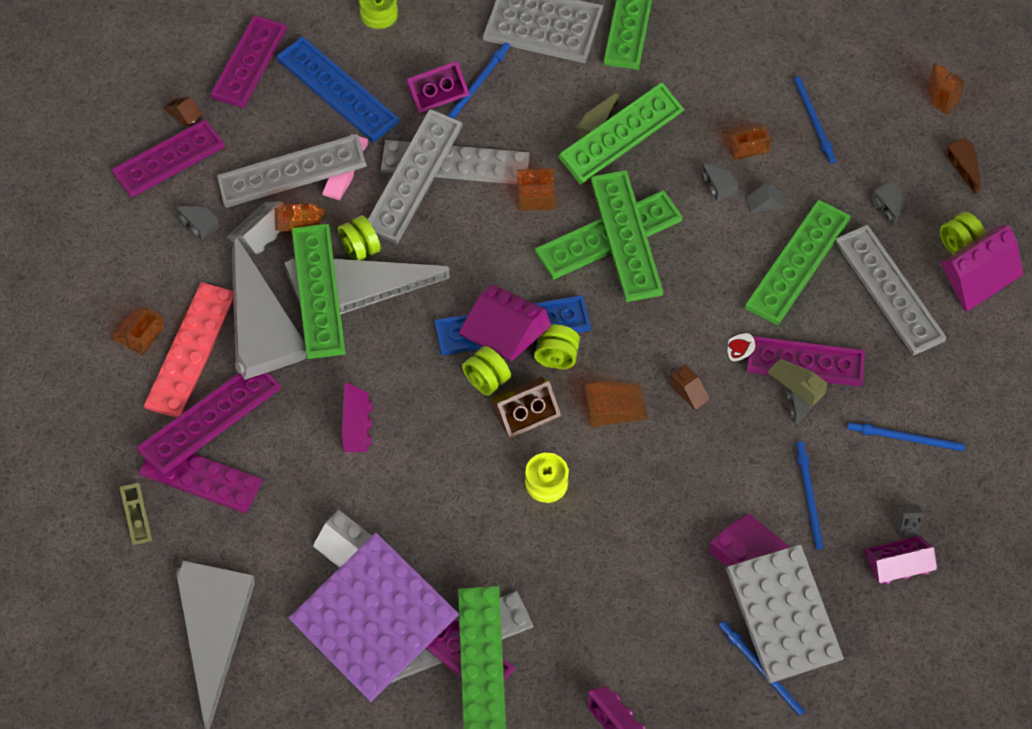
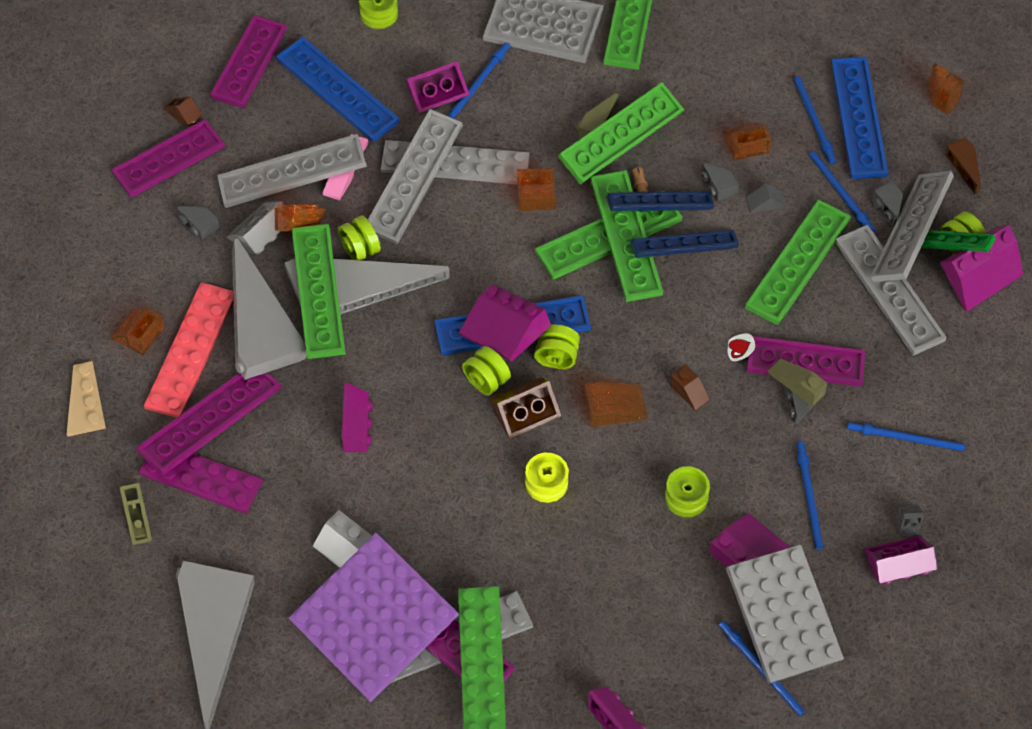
(85, 404): none -> tan wing
(640, 184): none -> medium nougat pin
(659, 201): none -> dark blue tile
(684, 243): none -> dark blue tile
(687, 491): none -> lime wheel
(859, 118): none -> blue plate
(861, 216): none -> blue bar
(912, 226): none -> light grey plate
(958, 241): none -> green tile

